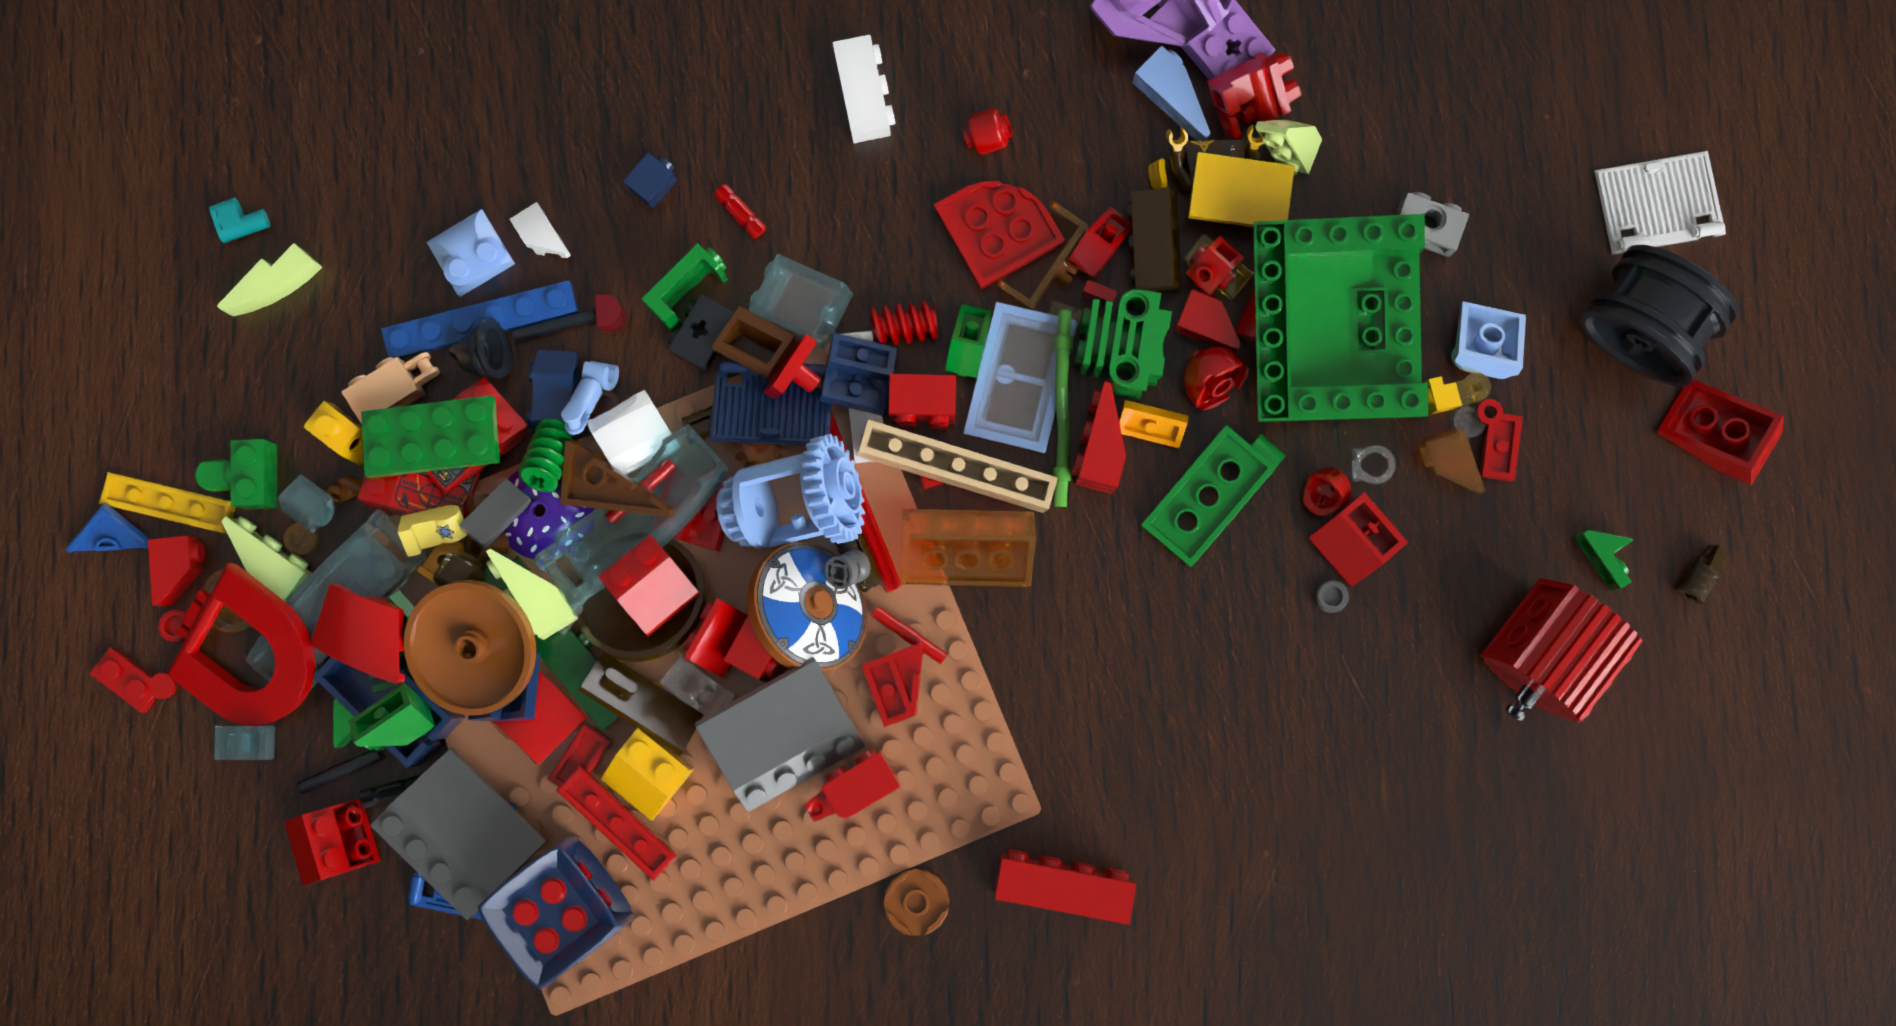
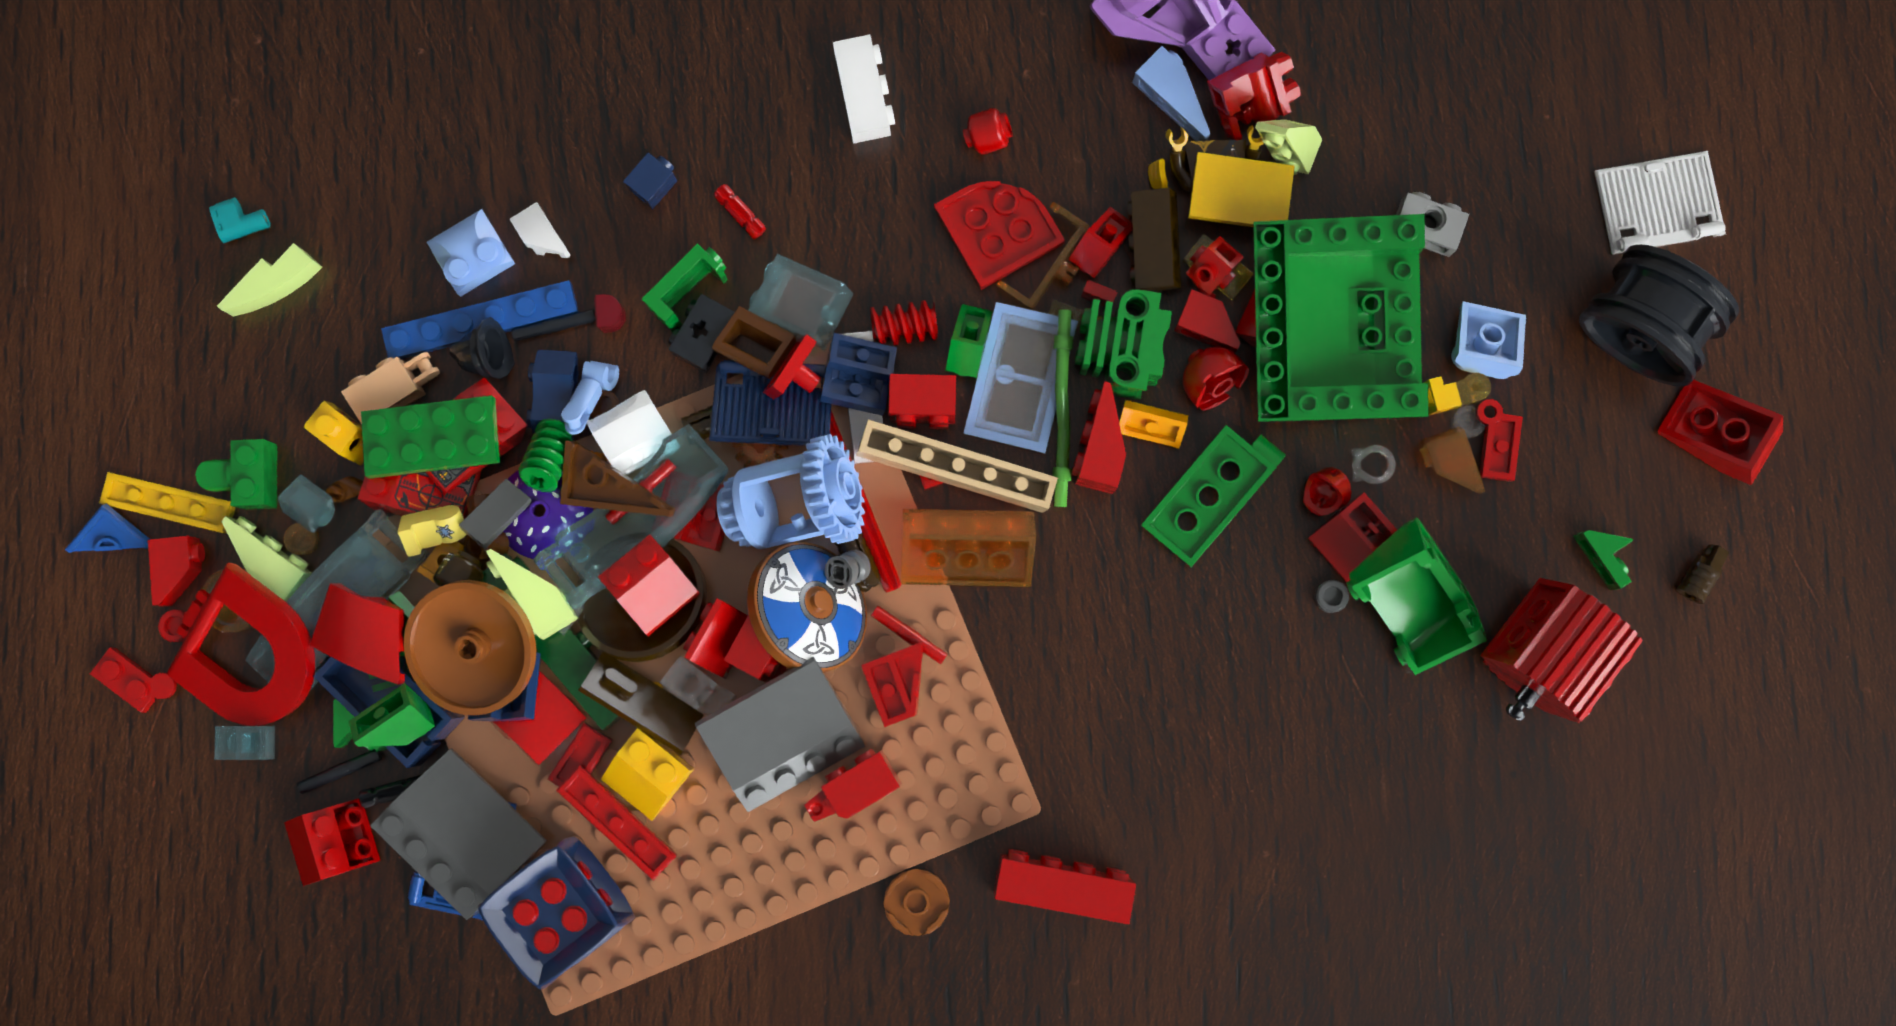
(1418, 598): none -> green windscreen

